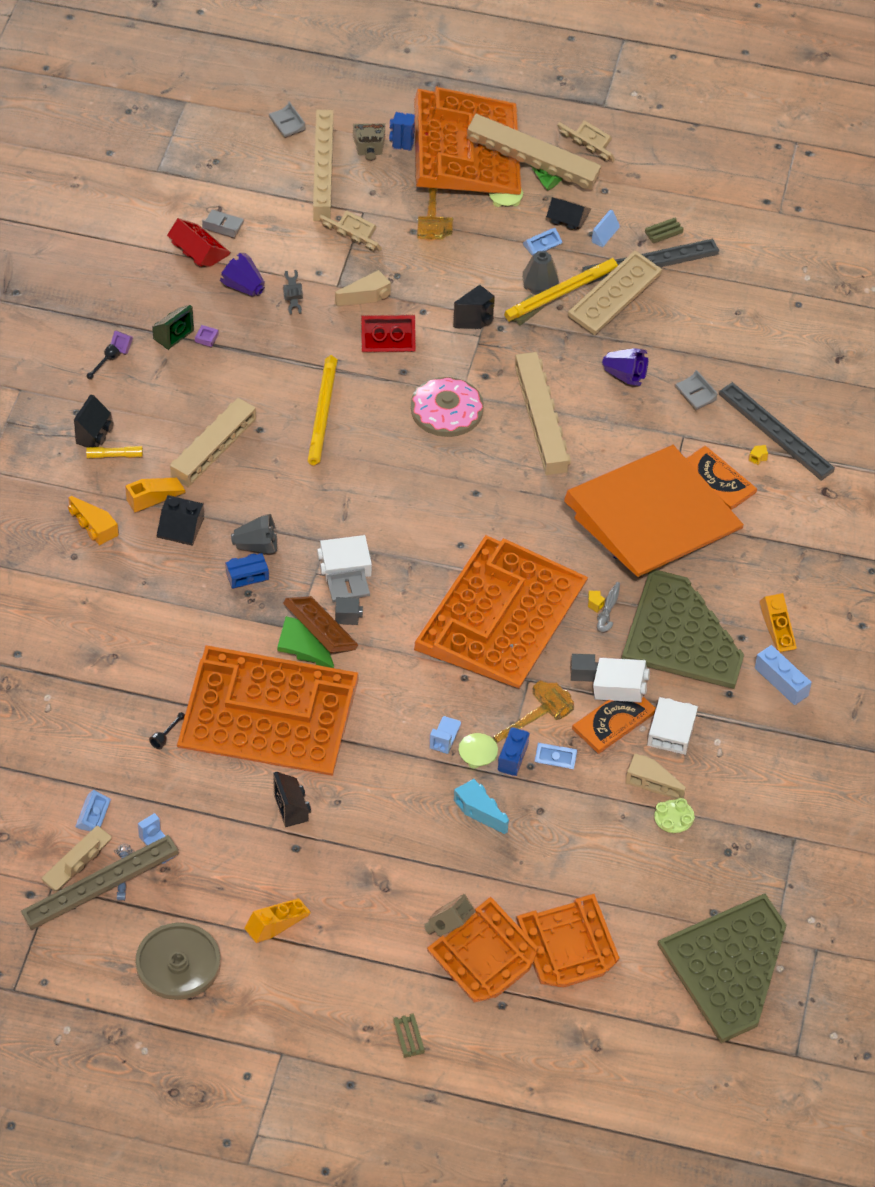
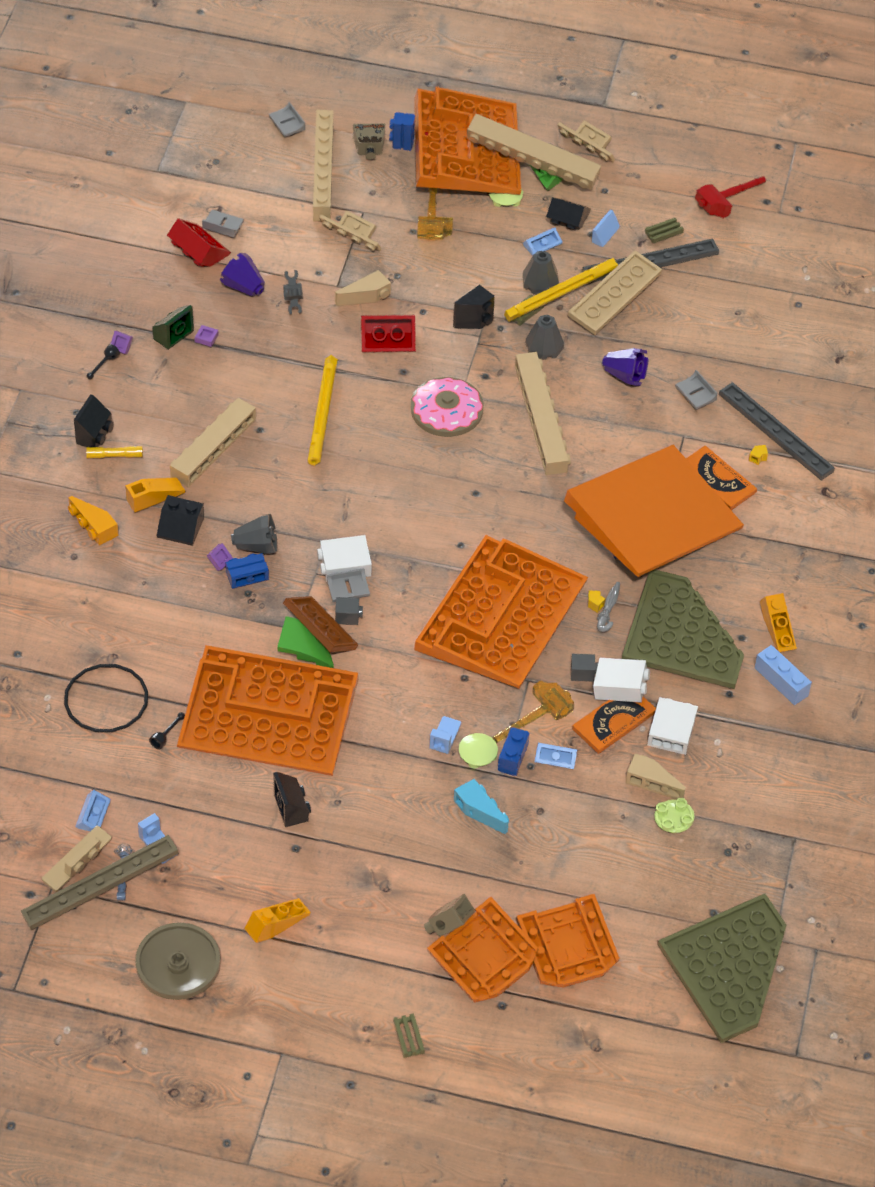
(106, 666): none -> black piece
(219, 556): none -> medium lavender plate
(545, 338): none -> dark grey cone
(716, 202): none -> red piece

